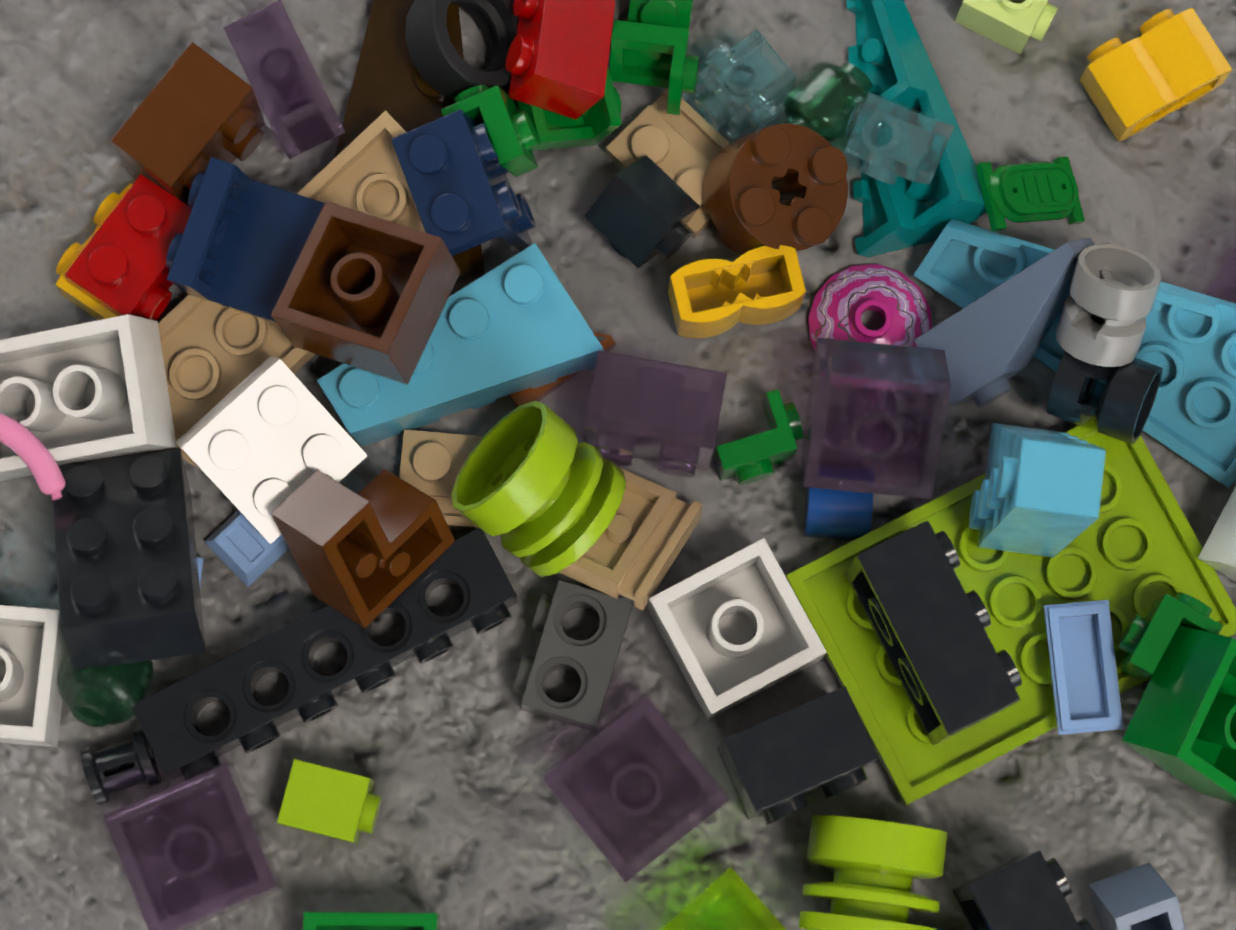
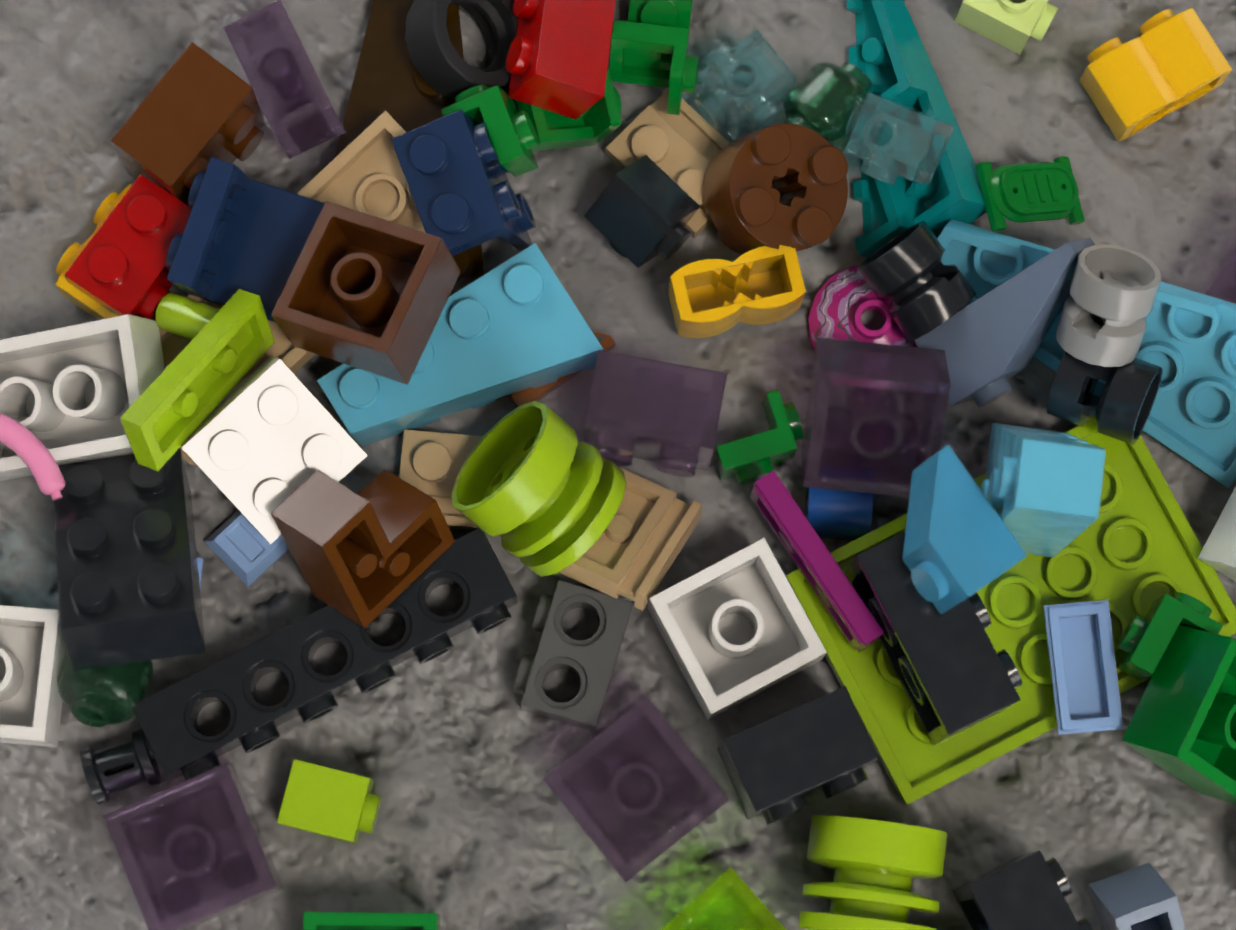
(219, 355): none -> lime piece
(815, 562): none -> magenta tile
(916, 281): none -> black wheel
(953, 534): none -> dark azure slope

